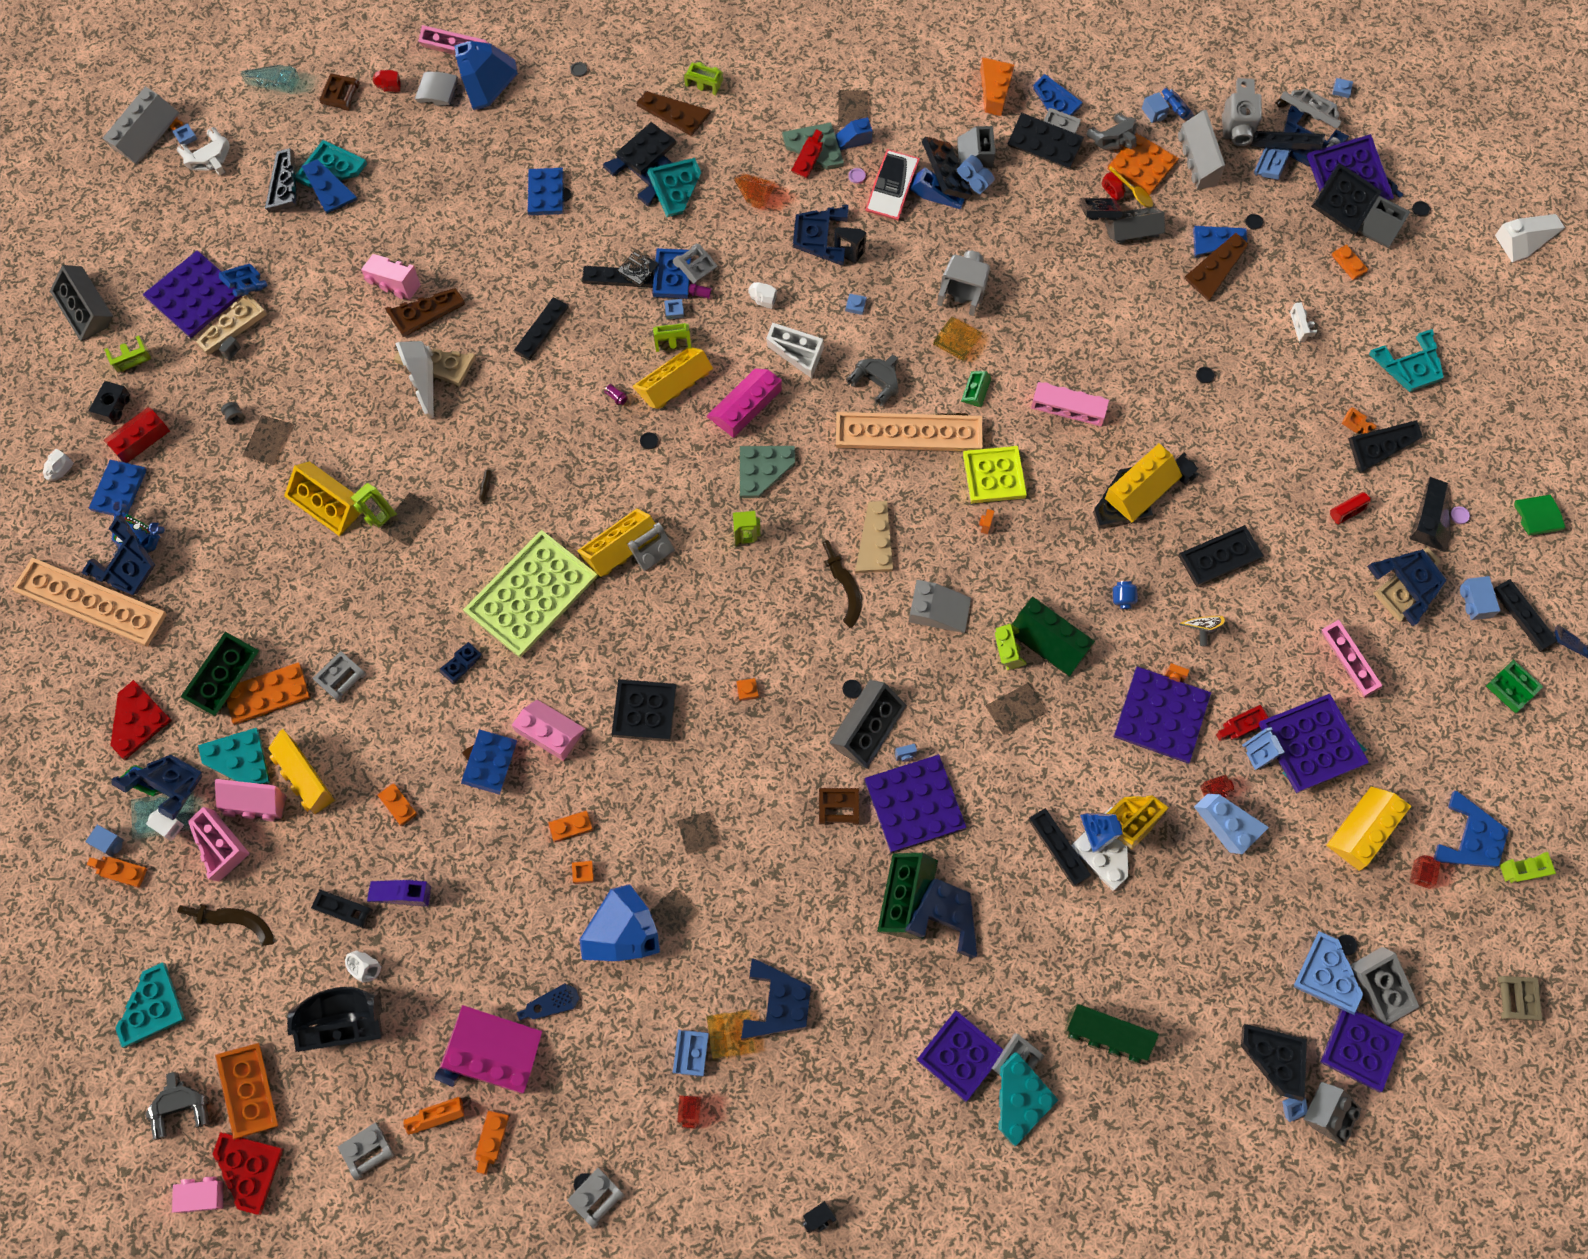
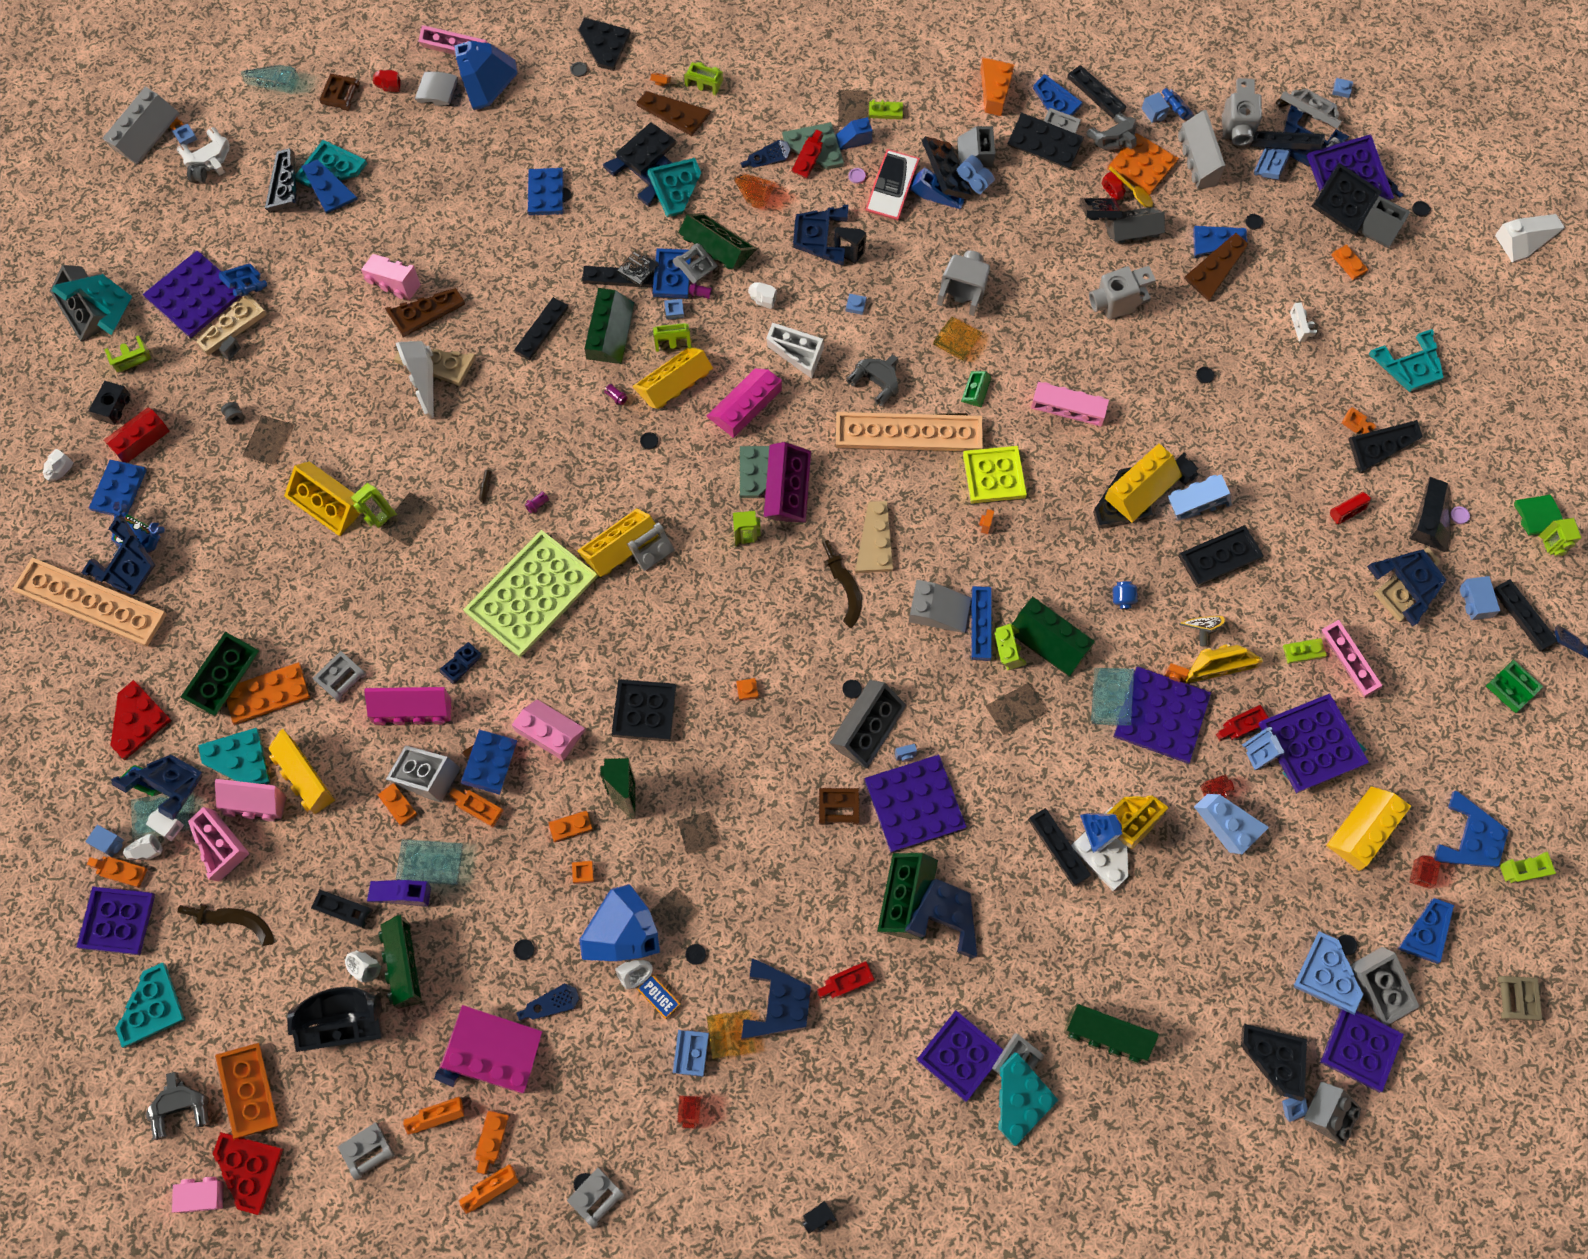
(102, 294): none -> teal wing
(116, 921): none -> dark purple plate
(143, 848): none -> white rock
(196, 174): none -> dark grey wheel
(400, 962): none -> dark green slope
(408, 705): none -> dark pink slope
(424, 773): none -> light grey slope
(429, 861): none -> clear light blue plate
(477, 806): none -> orange hinge
(489, 1188): none -> orange hinge
(523, 949): none -> black piece
(533, 504): none -> magenta pin
(604, 41): none -> black plate
(609, 327): none -> dark green slope
(620, 784): none -> dark green slope
(634, 973): none -> white rock
(658, 996): none -> tile
(660, 79): none -> orange plate
(695, 954): none -> black piece
(716, 240): none -> dark green slope
(768, 154): none -> dark blue piece
(787, 483): none -> magenta slope
(847, 981): none -> red hinge
(885, 110): none -> lime plate
(981, 623): none -> blue plate
(1096, 91): none -> black plate
(1112, 696): none -> clear light blue plate
(1121, 291): none -> light grey piece
(1200, 497): none -> light blue wedge
(1222, 662): none -> yellow wedge
(1304, 651): none -> lime plate
(1429, 932): none -> blue wing
(1560, 536): none -> lime window

